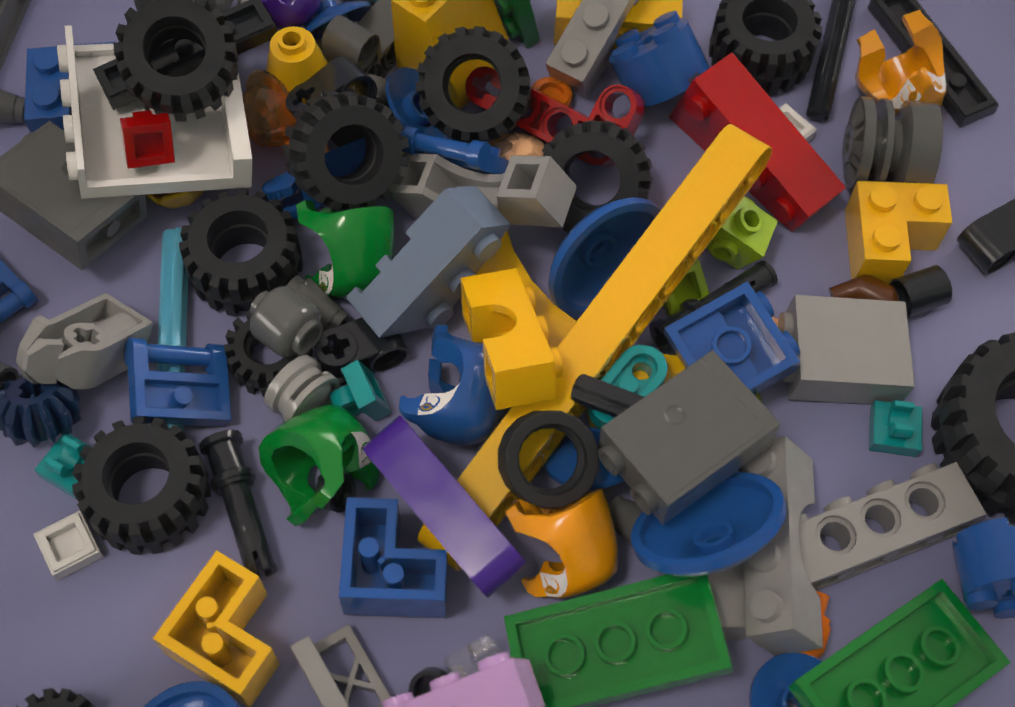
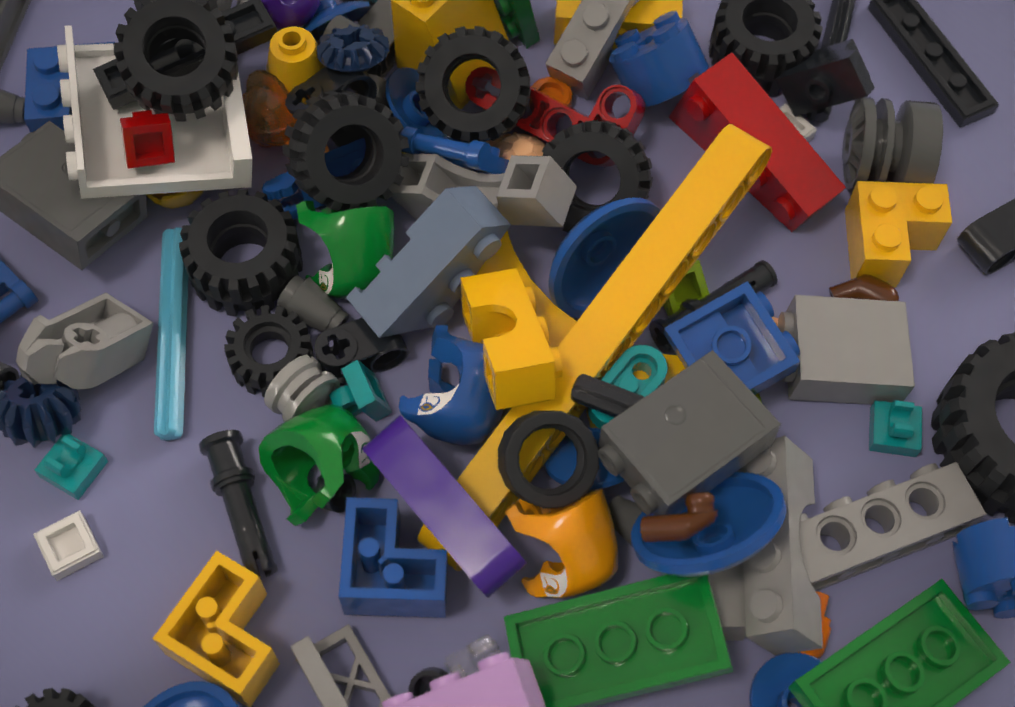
(122, 455): black tyre -> none
(178, 396): blue plate -> none
(285, 321): dark grey head -> none
(353, 48): none -> dark blue gear
(681, 526): none -> reddish brown arm
(743, 235): lime brick -> none
(826, 79): none -> black brick
(909, 76): light orange piece -> none
(923, 289): black beam -> none

